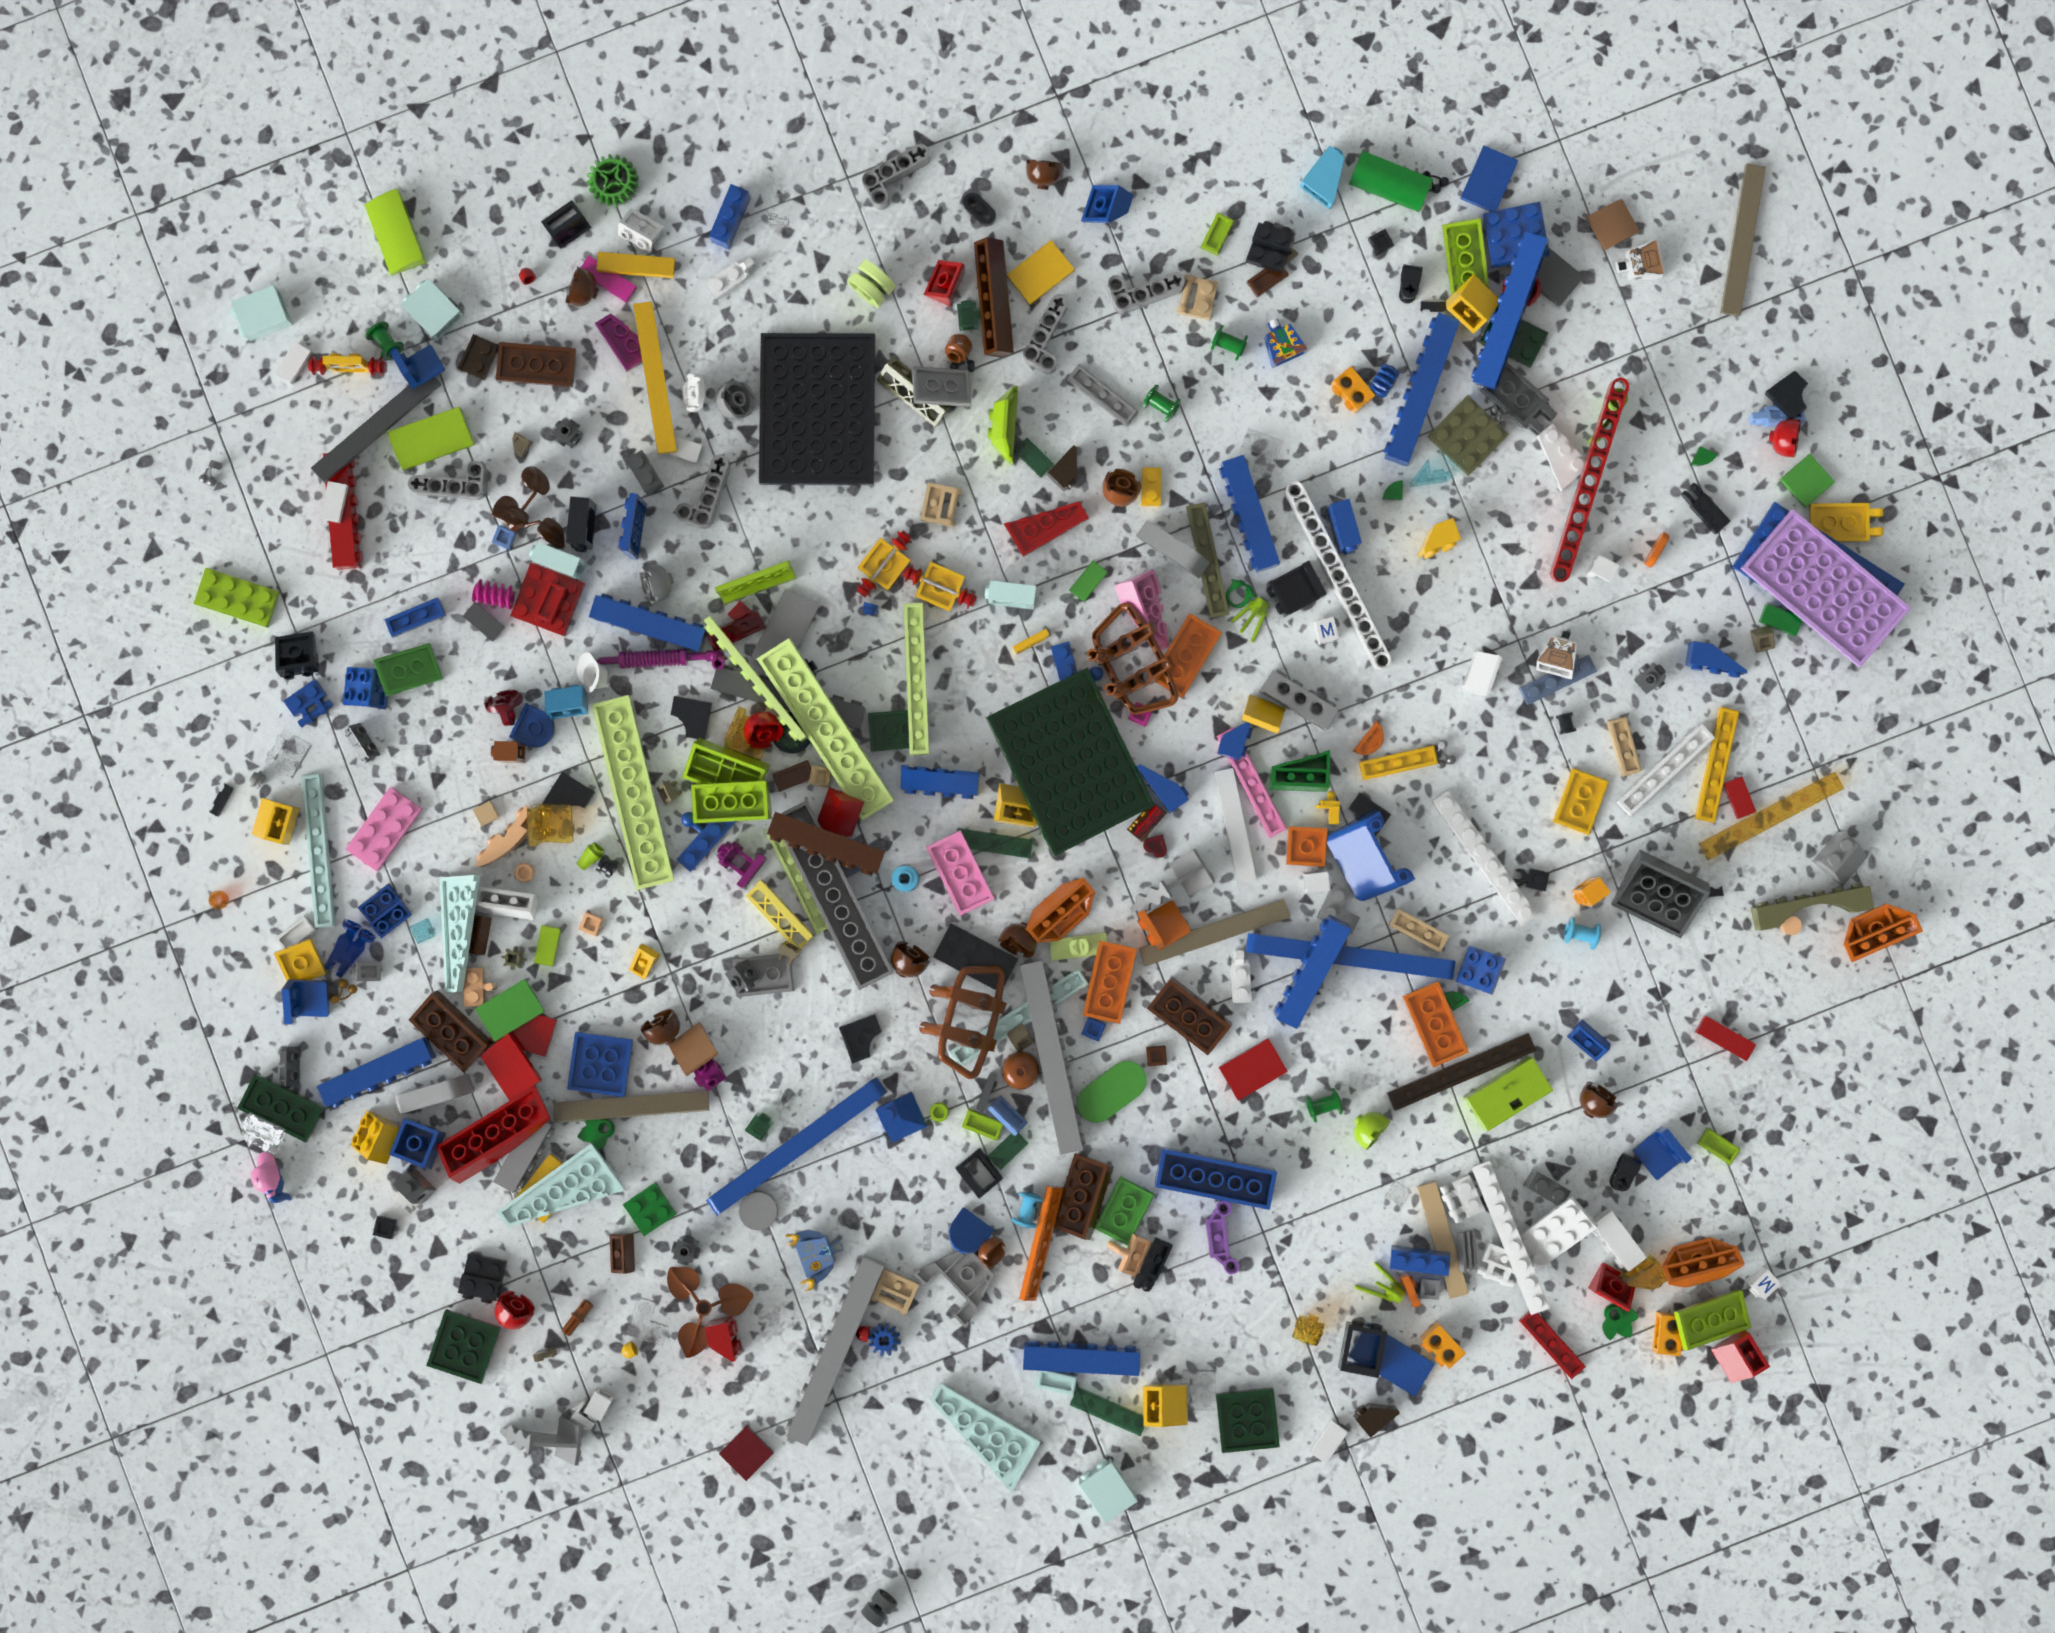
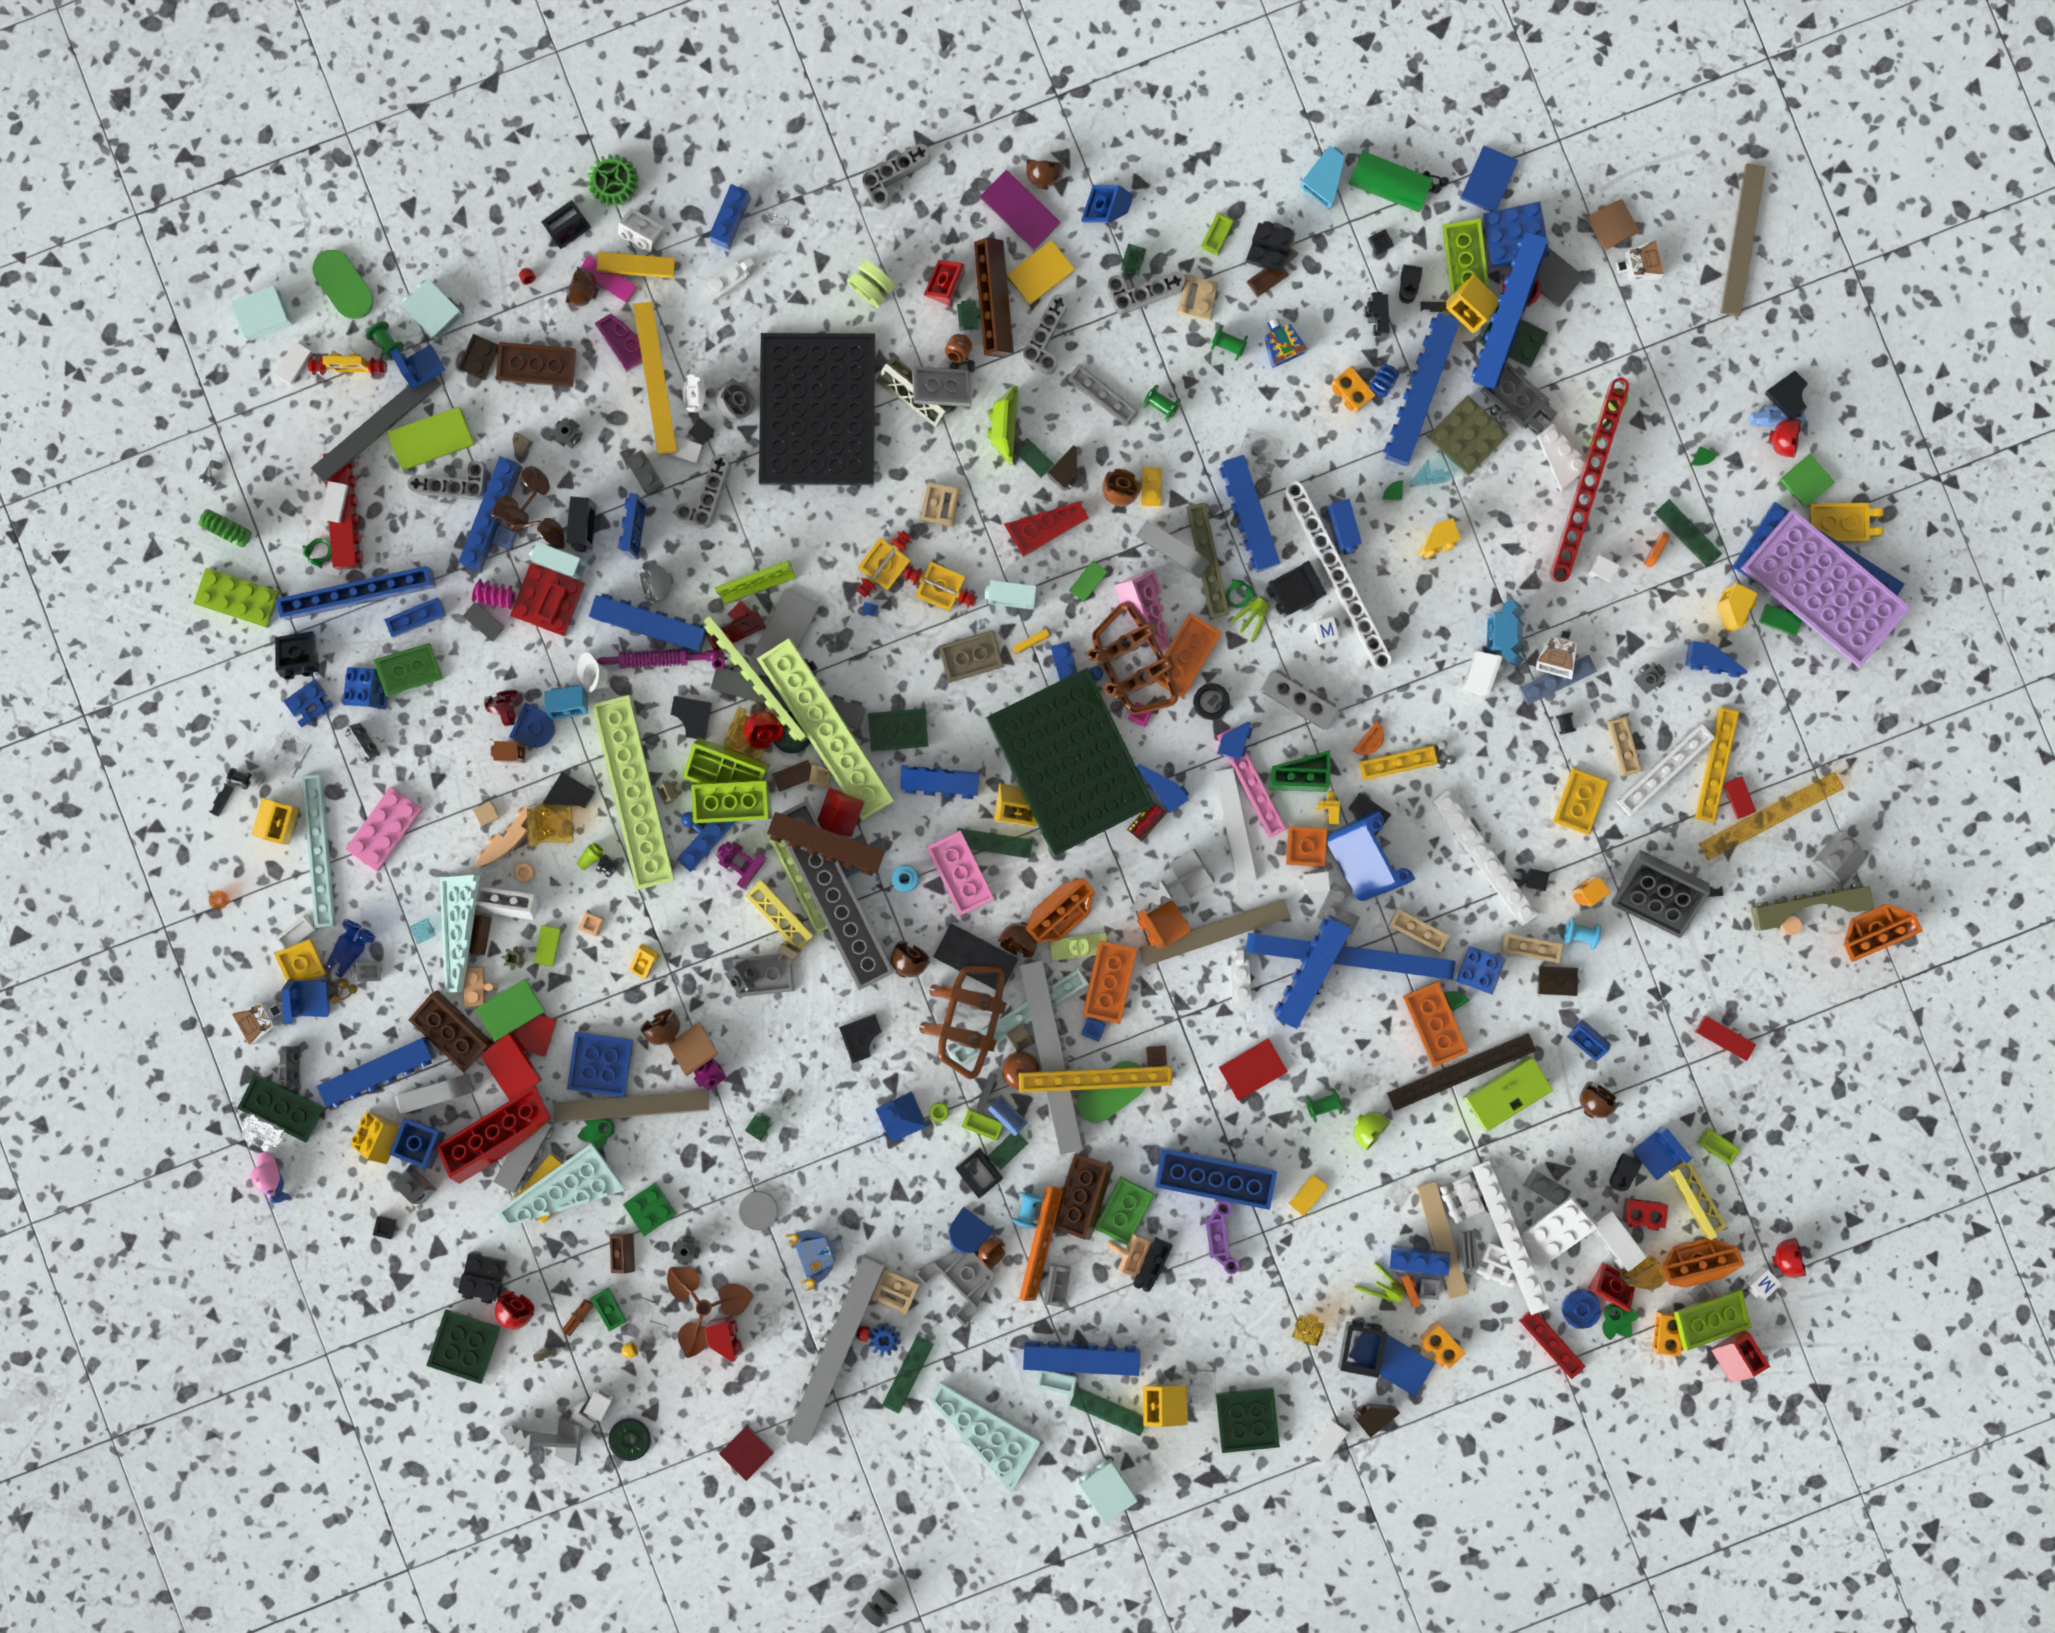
(224, 528): none -> bright green gear
(238, 778): none -> black bush
(257, 1021): none -> torso
(309, 548): none -> green piece
(342, 284): none -> bright green tile
(356, 593): none -> blue brick
(385, 910): blue slope -> none
(395, 232): lime slope -> none
(484, 526): none -> blue brick
(609, 1309): none -> green plate
(638, 1431): none -> dark green wheel
(701, 431): none -> black tile
(796, 1146): blue beam -> none
(907, 1374): none -> clear green tile
(916, 679): yellowish green plate -> none
(971, 656): none -> dark tan tile
(982, 208): black plate -> none
(1020, 209): none -> magenta tile
(1057, 1285): none -> light grey hinge
(1095, 1079): none -> yellow tile
(1133, 260): none -> clear green brick
(1156, 846): dark red tile -> none
(1189, 1015): reddish brown slope -> none
(1225, 697): none -> black tyre
(1263, 713): yellow tile -> none
(1308, 1194): none -> yellow tile
(1378, 312): none -> black plate
(1506, 632): none -> dark azure slope
(1532, 948): none -> tan plate
(1557, 981): none -> dark brown plate
(1581, 1309): none -> blue tile
(1645, 1209): none -> red brick
(1688, 533): none -> clear green tile
(1692, 1200): none -> light yellow fence
(1706, 509): black hinge -> none
(1735, 606): none -> yellow slope
(1763, 639): dark tan slope -> none
(1789, 1258): none -> red cylinder

